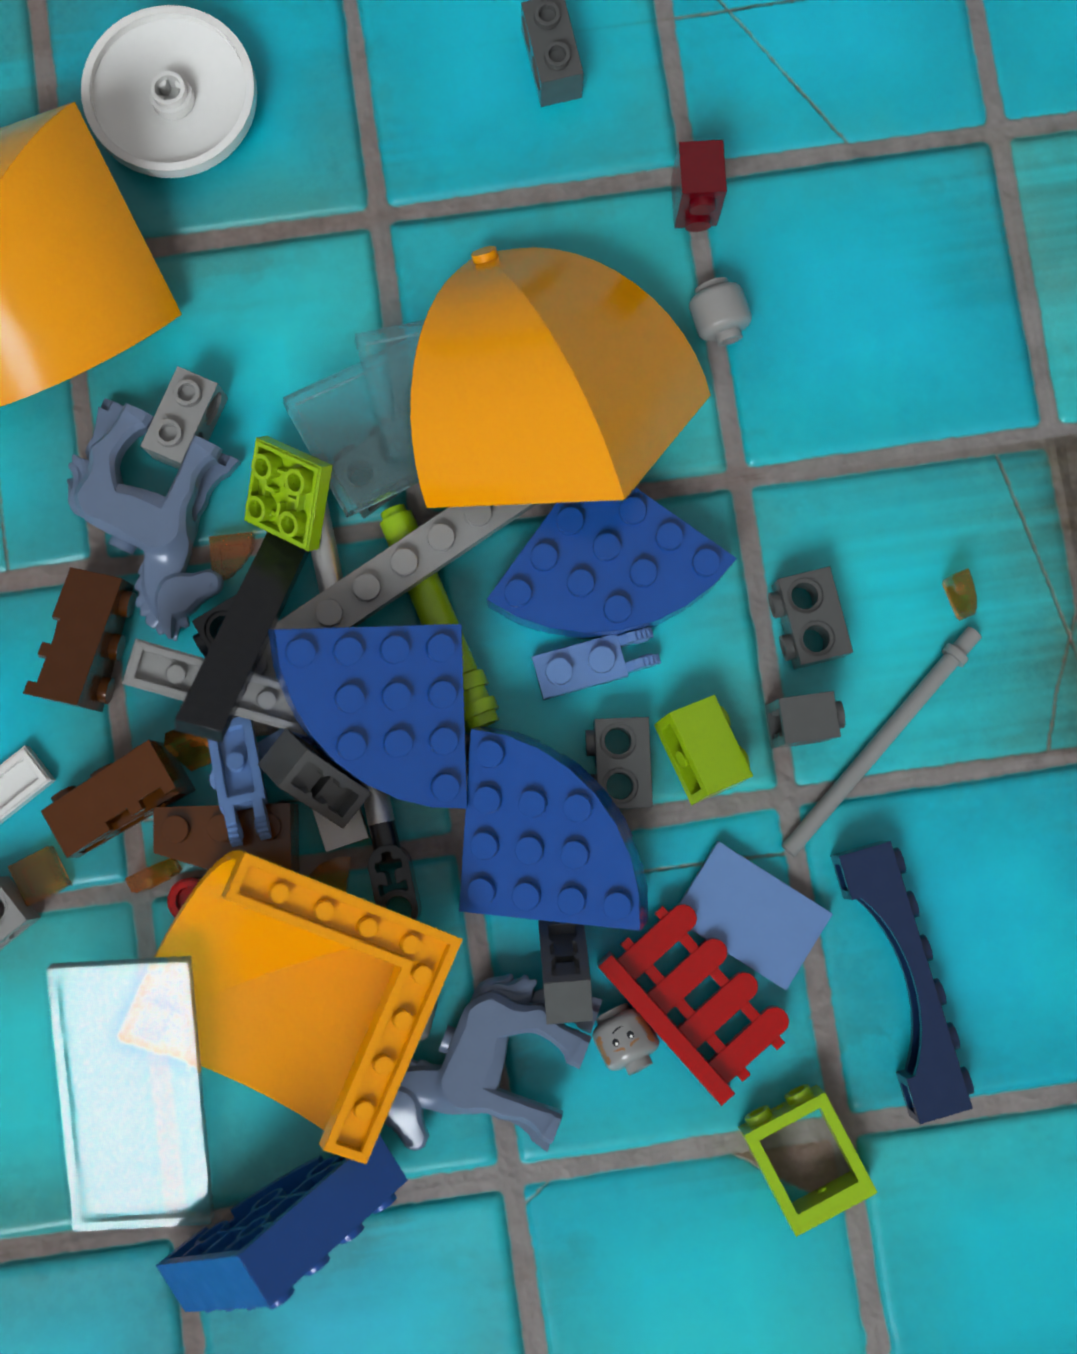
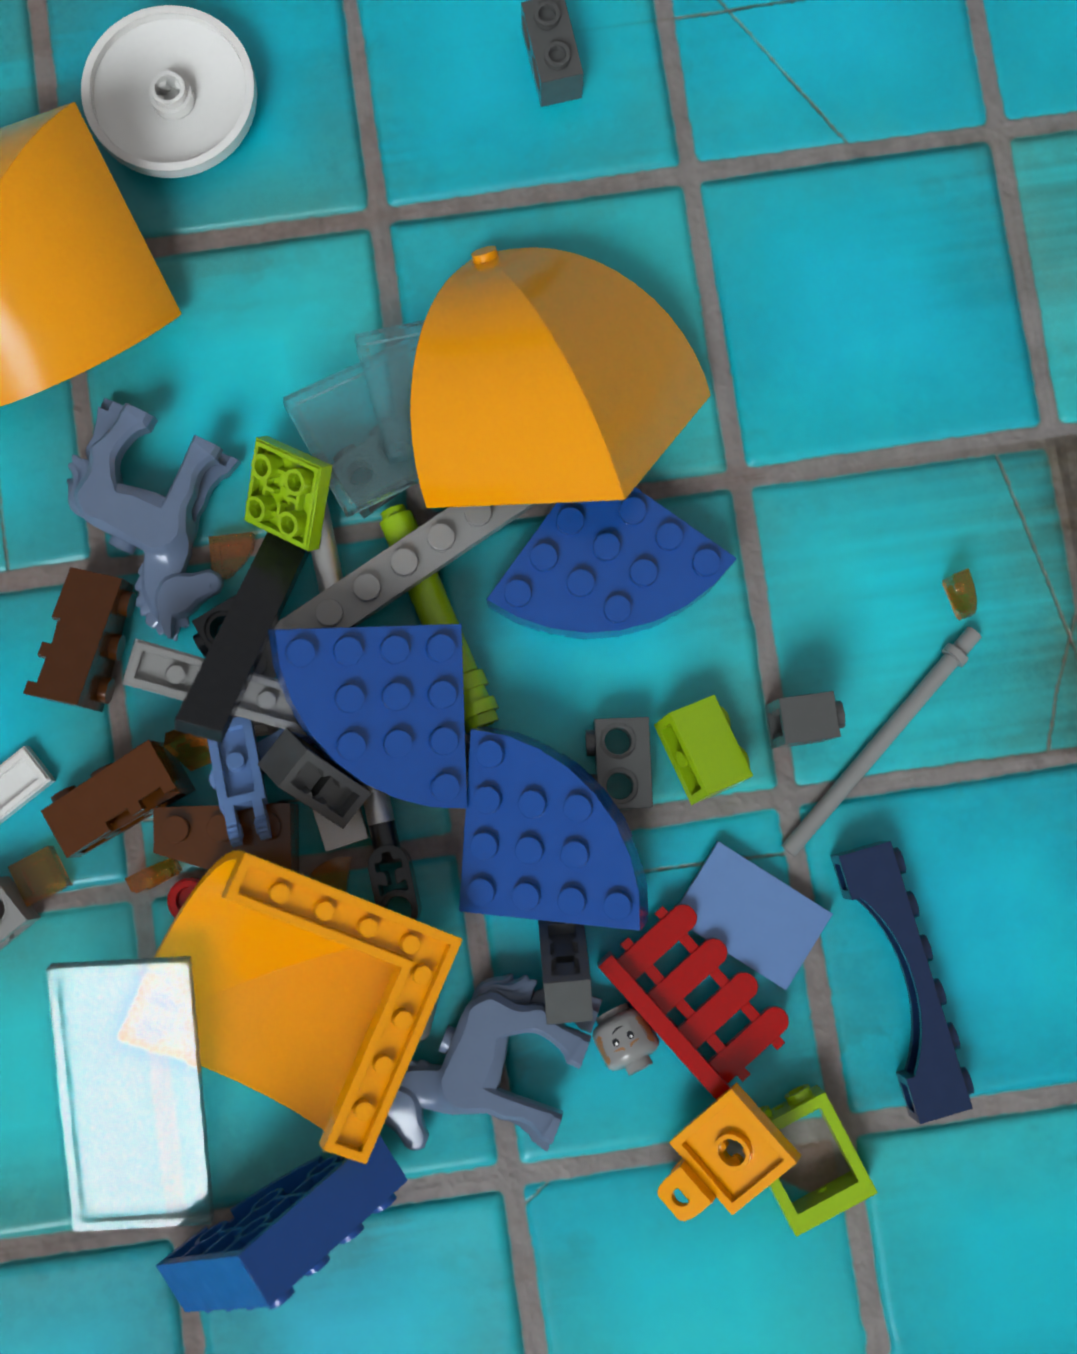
(187, 409): light grey brick -> none
(590, 663): medium blue hinge -> none
(698, 184): dark red brick -> none
(711, 1172): none -> light orange plate
(720, 311): light grey head -> none
(823, 617): dark grey brick -> none

